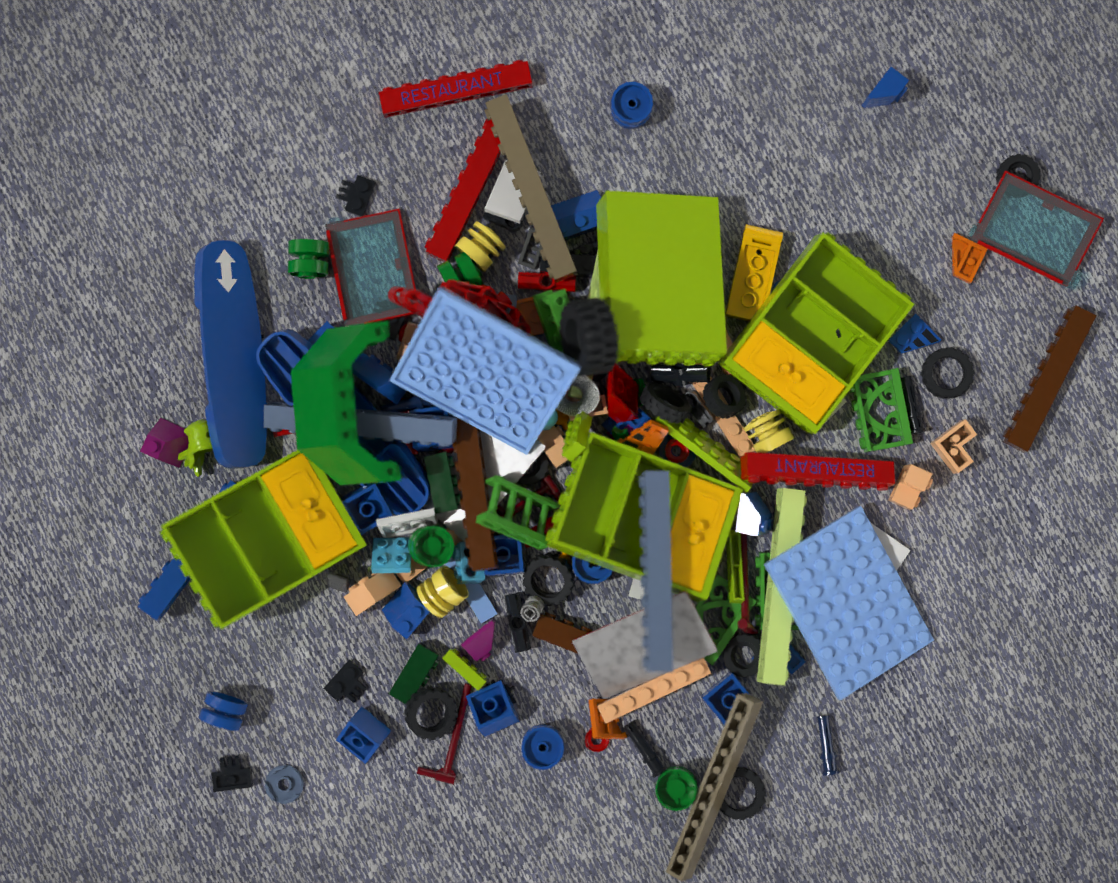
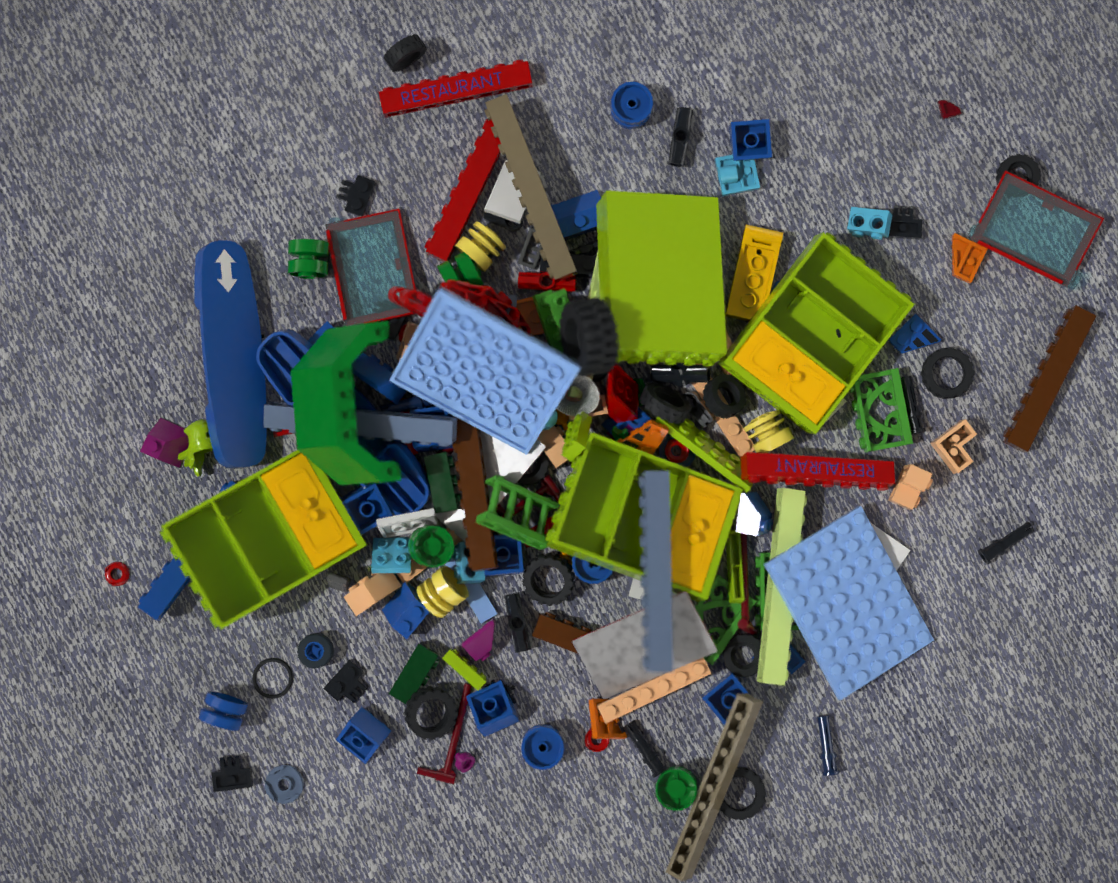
(125, 573): none -> red piece
(255, 675): none -> black tyre
(311, 655): none -> black wheel
(405, 53): none -> black tyre
(464, 761): none -> magenta tile
(532, 608): light grey wheel -> none
(679, 148): none -> black piece
(736, 175): none -> medium azure plate
(750, 139): none -> blue slope
(870, 217): none -> medium azure brick
(887, 90): blue slope -> none
(903, 224): none -> black hinge
(948, 109): none -> dark red tile
(998, 547): none -> black pin

